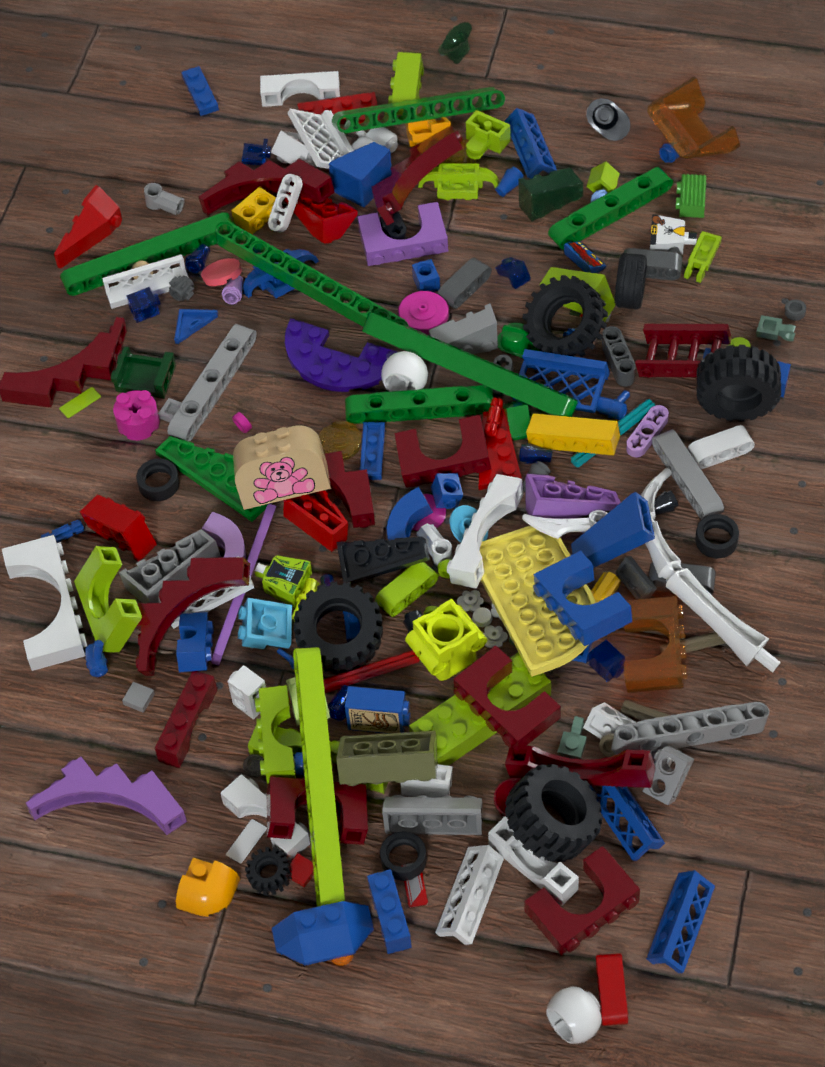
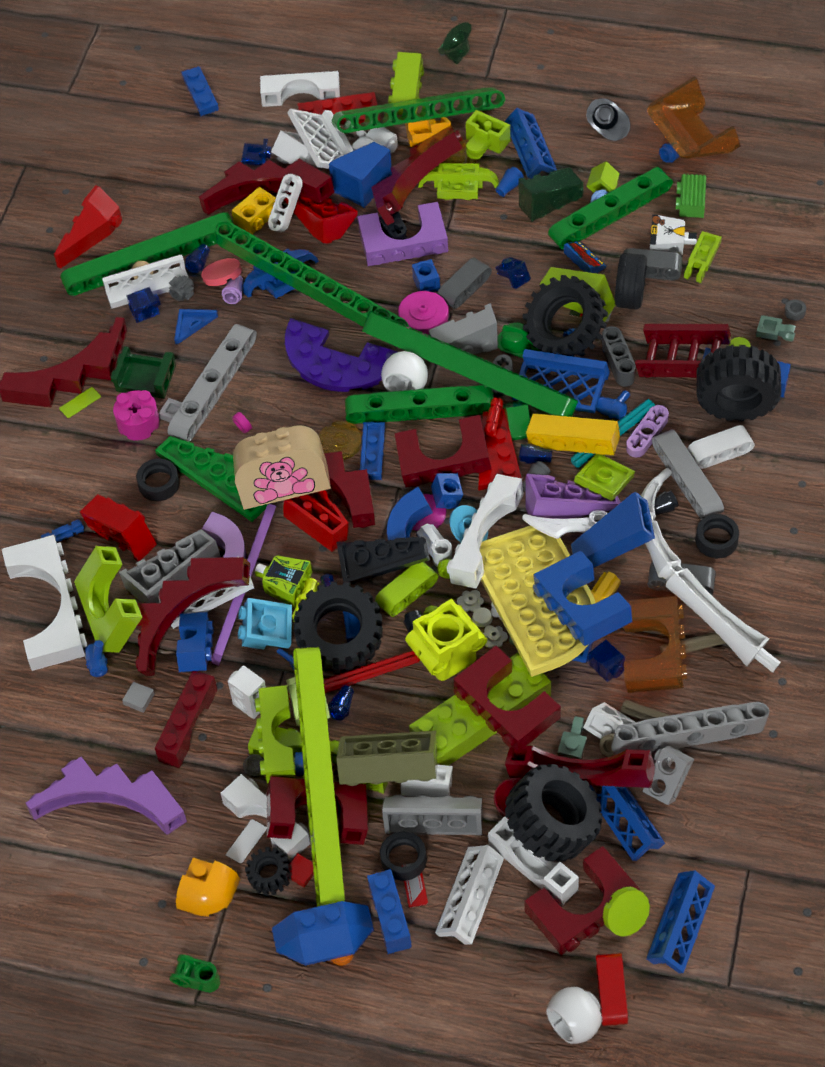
(157, 198): light grey piece -> none
(191, 972): none -> green piece
(377, 710): blue brick -> none
(604, 476): none -> lime tile
(626, 911): none -> lime tile
(635, 579): dark grey plate -> none

